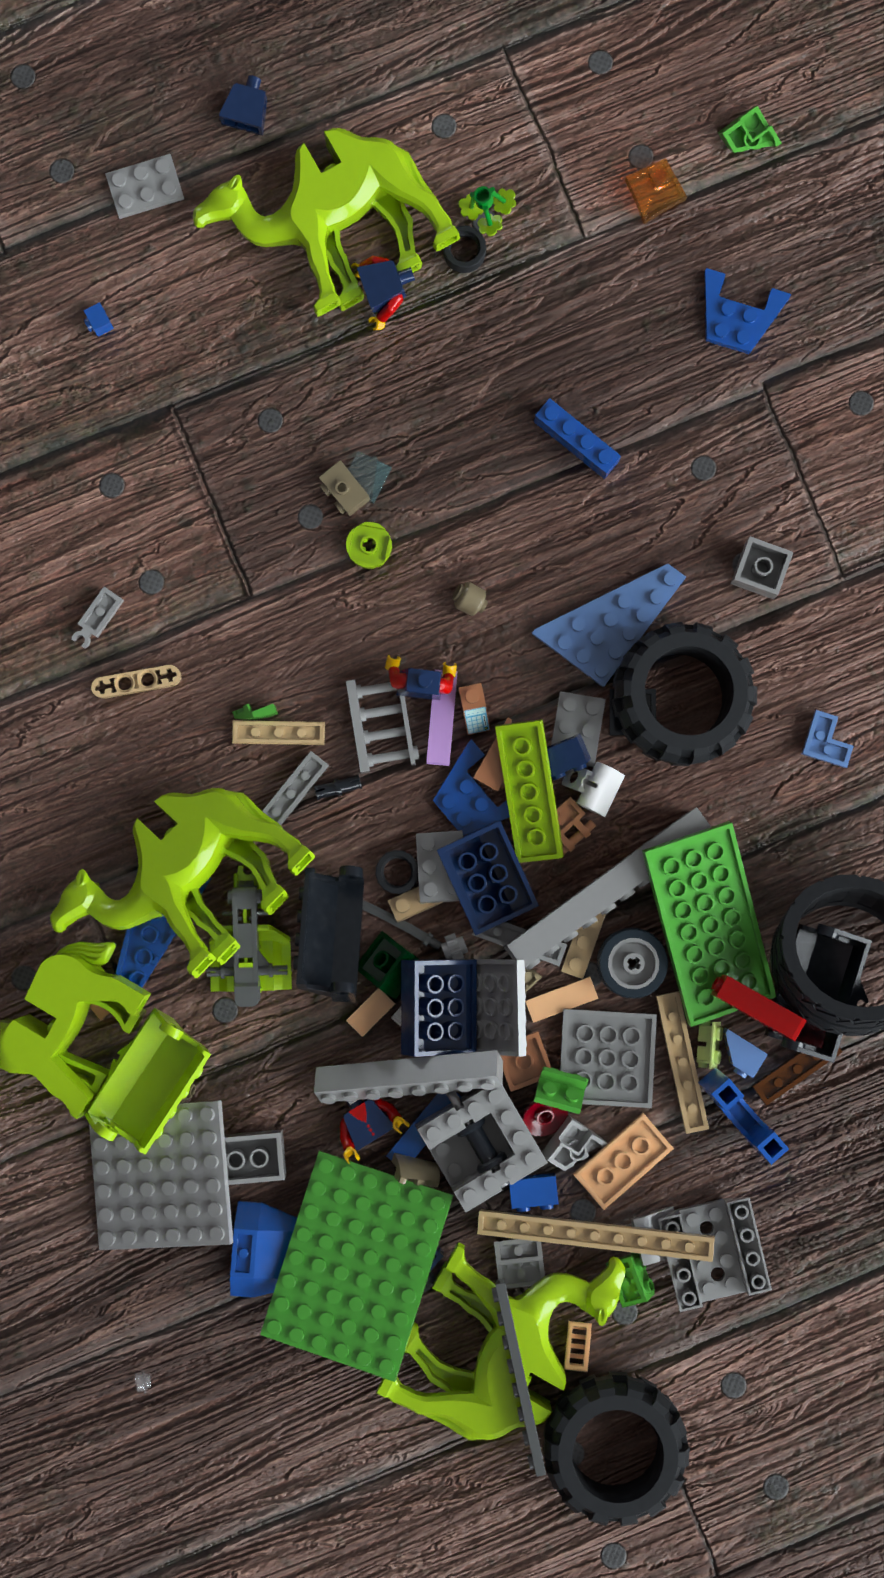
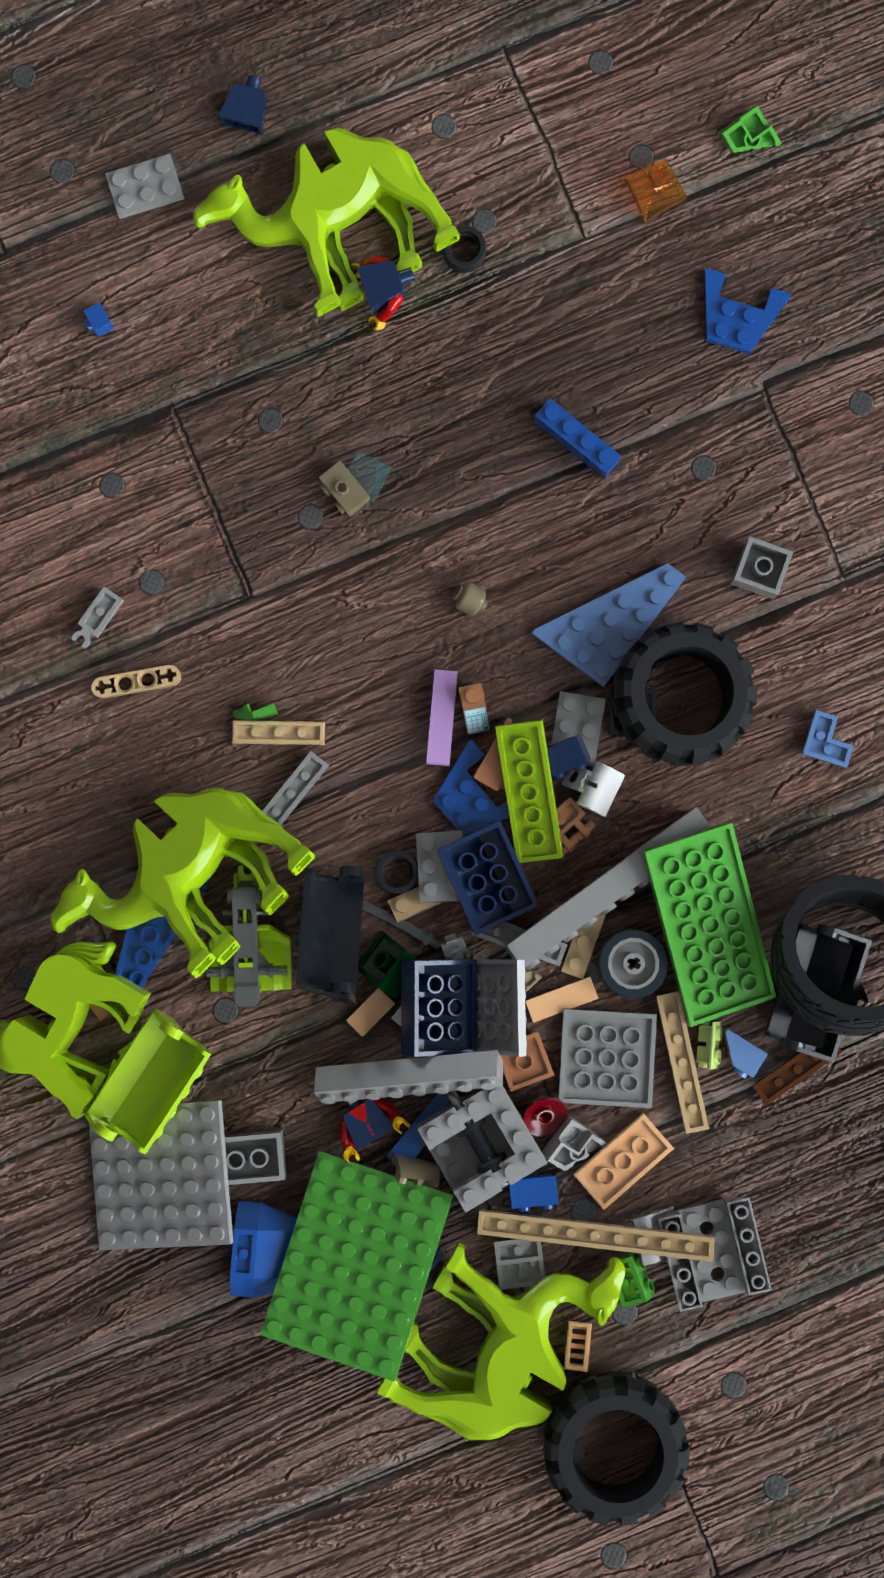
(142, 1381): clear plate -> none
(338, 787): black pin -> none
(364, 737): light grey fence -> none
(374, 557): lime plate -> none
(420, 682): torso -> none
(481, 201): lime plant -> none
(520, 1386): dark grey plate -> none
(560, 1090): bright green bracket -> none
(732, 1104): blue arch -> none
(758, 1007): red slope -> none

